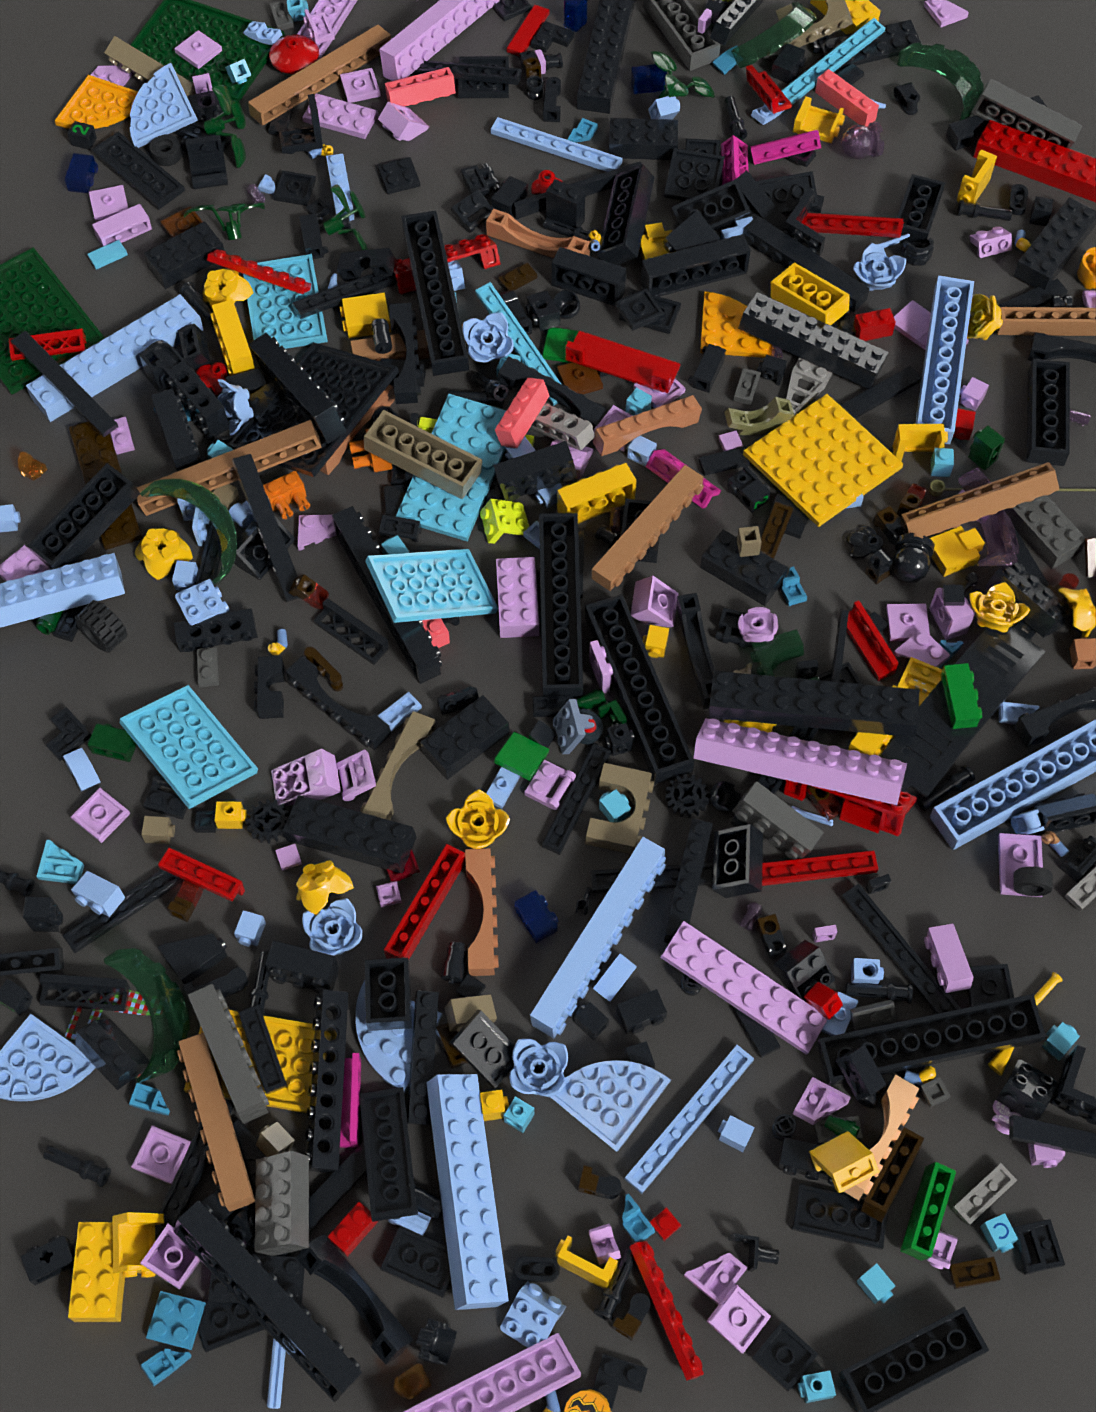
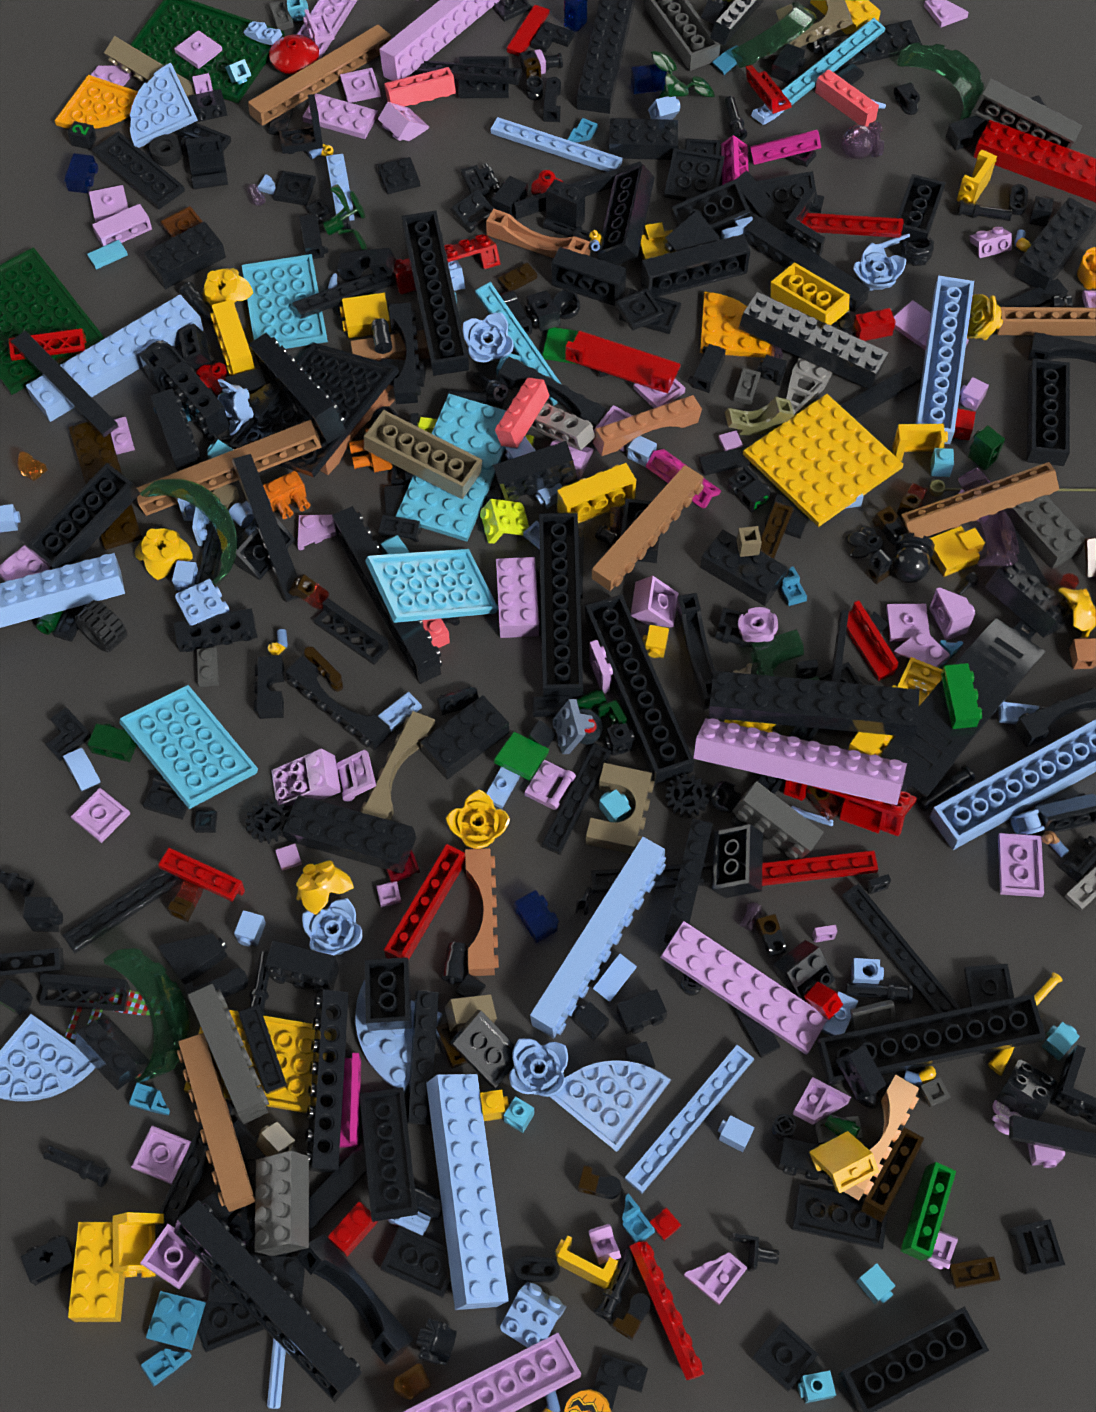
(59, 865): medium azure wing -> none
(97, 894): light blue brick -> none
(157, 830): dark tan brick -> none
(217, 125): dark green plant -> none
(230, 815): yellow brick -> none
(231, 228): dark green plant -> none
(260, 272): red plate -> none
(580, 378): reddish brown plate -> none
(638, 402): medium azure brick -> none
(704, 21): lavender tile -> none
(738, 1319): lavender plate -> none
(813, 118): yellow panel -> none
(948, 958): lavender brick -> none
(953, 595): black tile -> none
(984, 1194): light grey plate -> none
(997, 608): yellow brick -> none
(999, 1233): medium azure brick -> none
(1033, 881): black tyre -> none
(1079, 417): clear purple pin -> none

